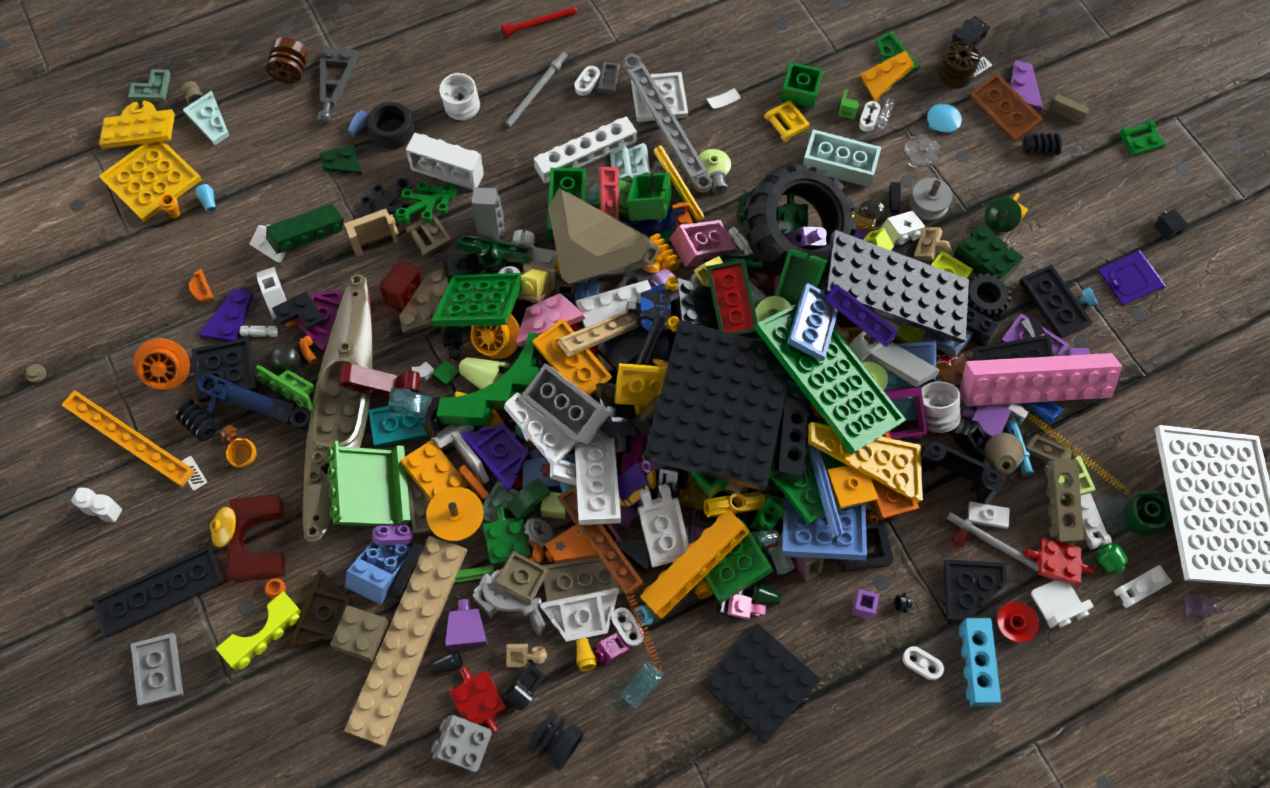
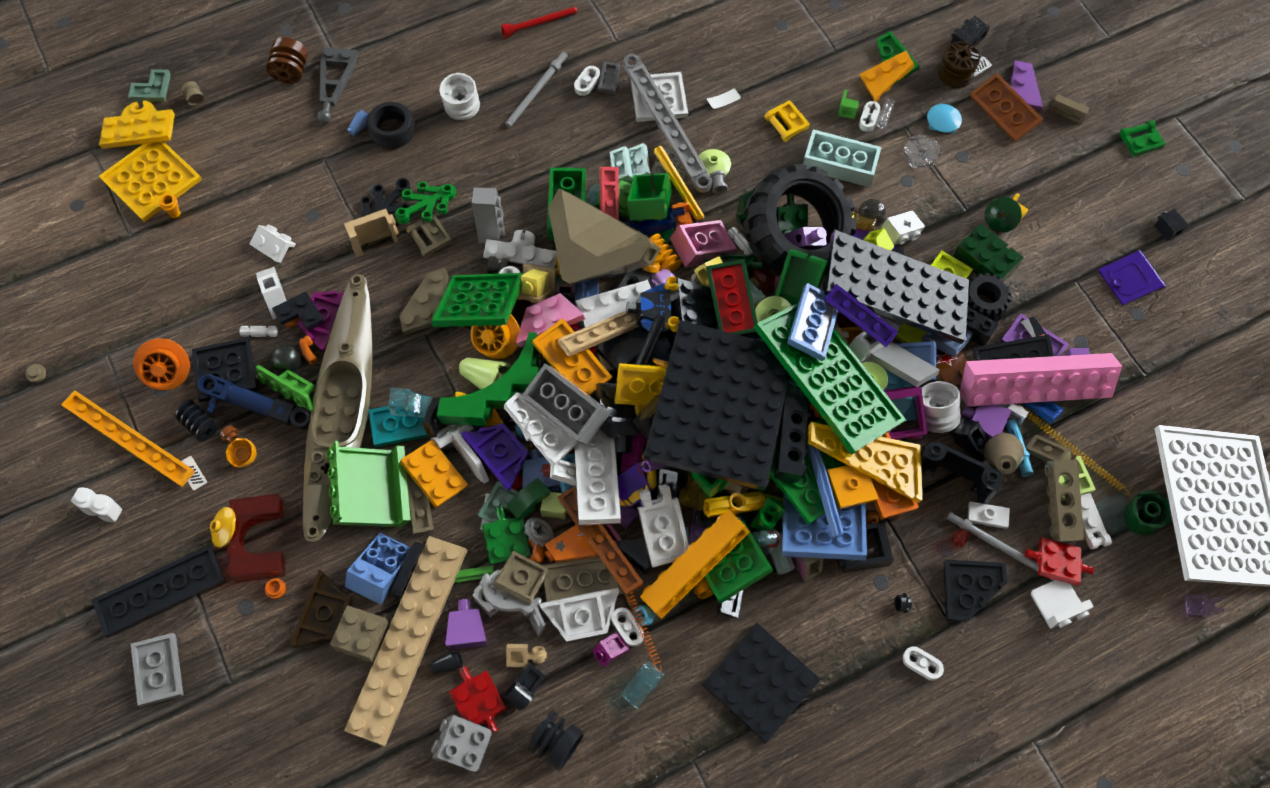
(199, 287): orange plate -> none
(206, 197): medium azure cone -> none
(207, 118): light aqua wing -> none
(229, 317): dark purple wing -> none
(240, 650): neon yellow arch -> none
(304, 228): dark green brick -> none
(341, 160): dark green wing -> none
(376, 382): dark red beam -> none
(392, 535): medium lavender plate -> none
(400, 284): clear red brick -> none
(425, 371): white piece -> none
(445, 161): white brick -> none
(445, 373): green tile -> none
(452, 336): black plate -> none
(454, 513): light orange piece -> none
(459, 263): black panel -> none
(474, 482): orange plate -> none
(494, 251): dark green plate -> none
(585, 657): yellow cone -> none
(613, 136): white brick -> none
(741, 607): bright pink plate -> none
(763, 595): dark green cone -> none
(802, 85): green brick -> none
(865, 604): medium lavender brick -> none
(895, 197): black beam -> none
(929, 242): tan plate -> none
(930, 199): light grey wheel -> none
(982, 630): medium azure brick -> none
(1024, 616): red dish -> none
(1042, 142): black piece -> none
(1055, 301): black plate -> none
(1088, 297): medium azure tile -> none
(1112, 558): green head -> none
(1143, 586): white plate -> none

